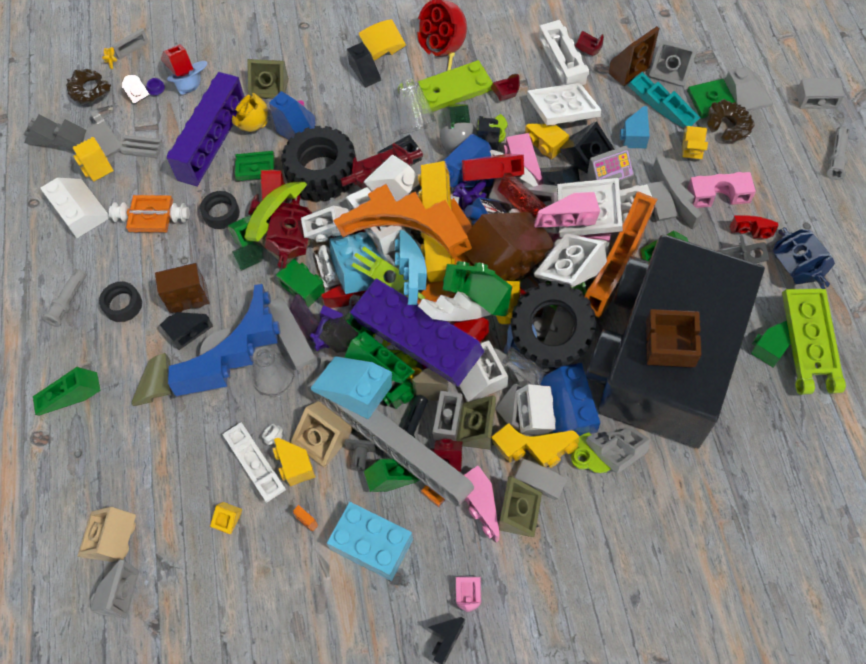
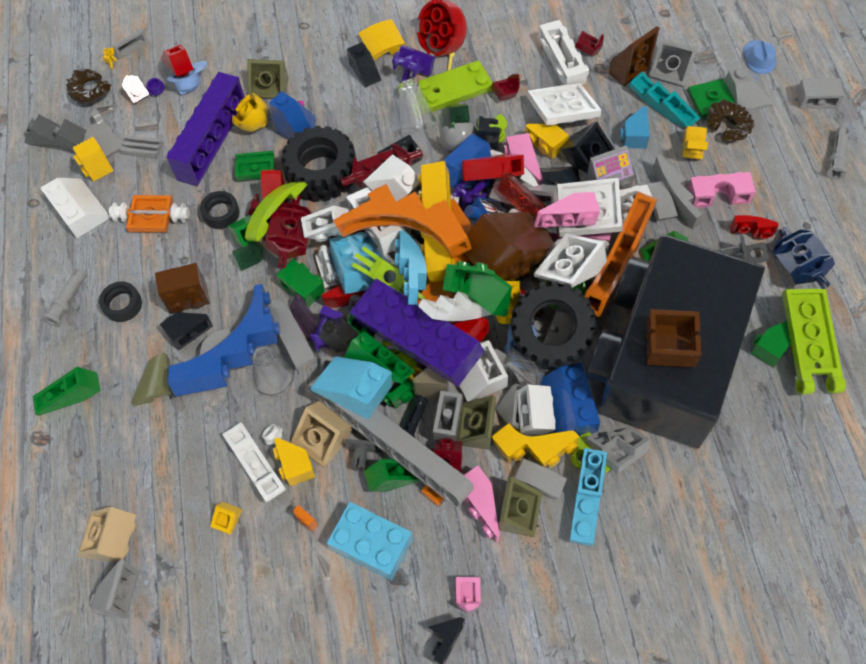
(413, 61): none -> dark purple piece
(588, 497): none -> medium azure slope
(760, 56): none -> medium blue piece

